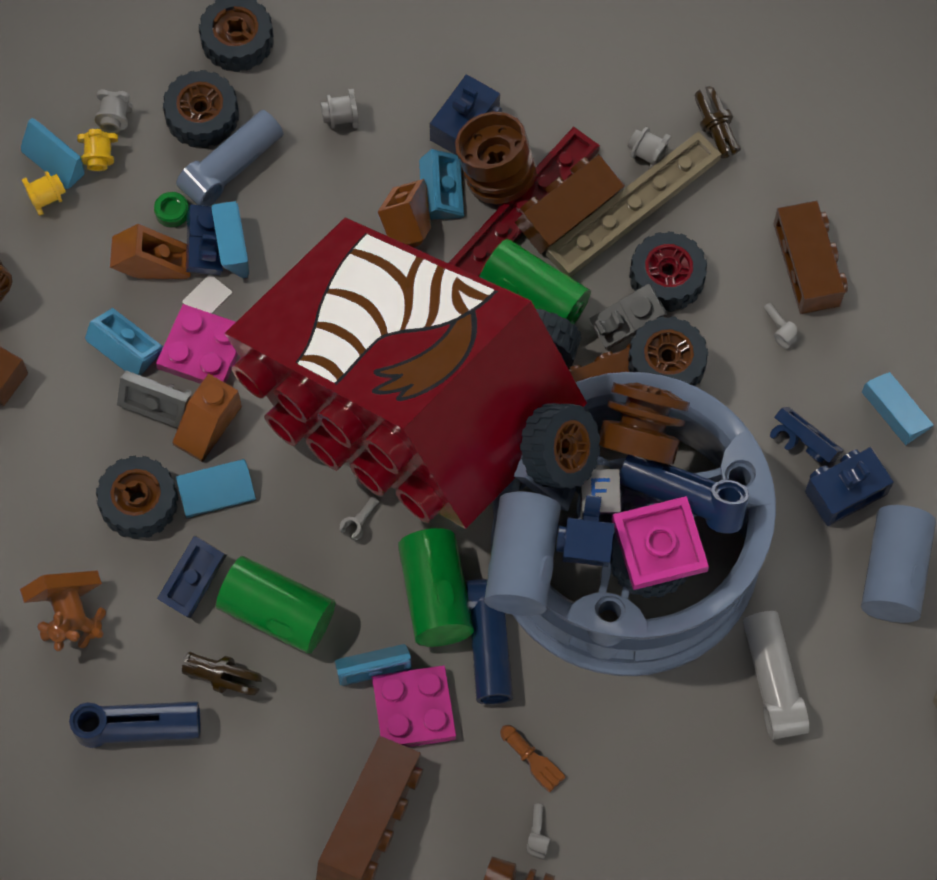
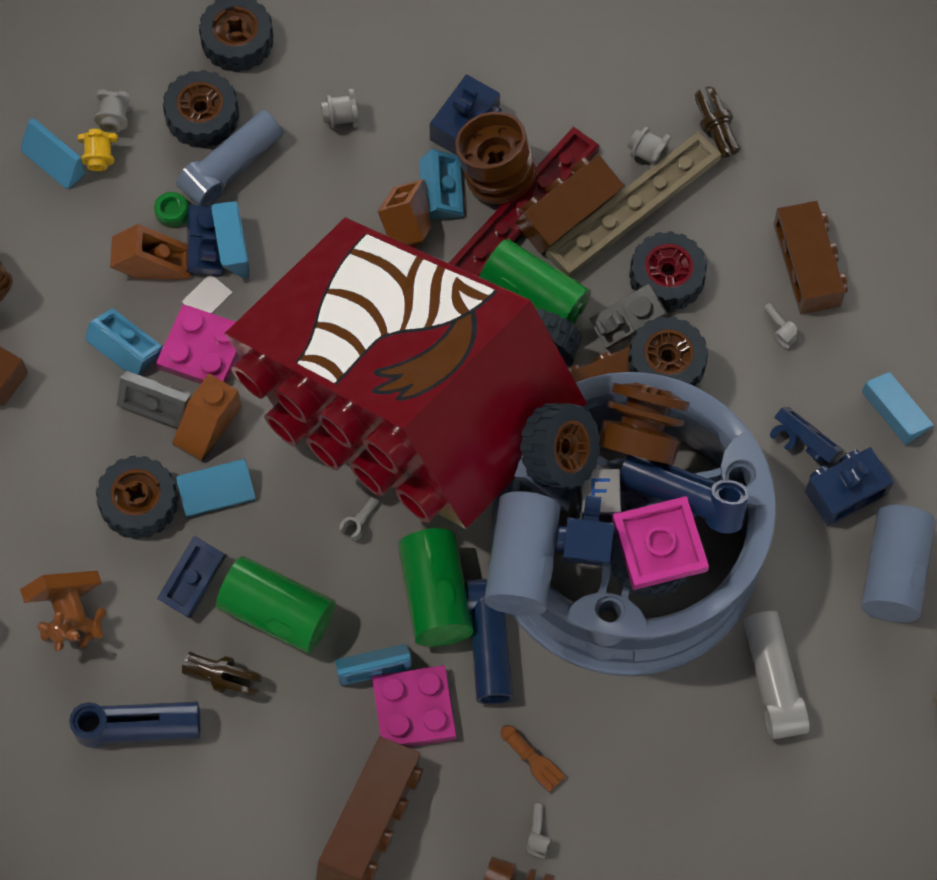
(44, 191): yellow brick -> none

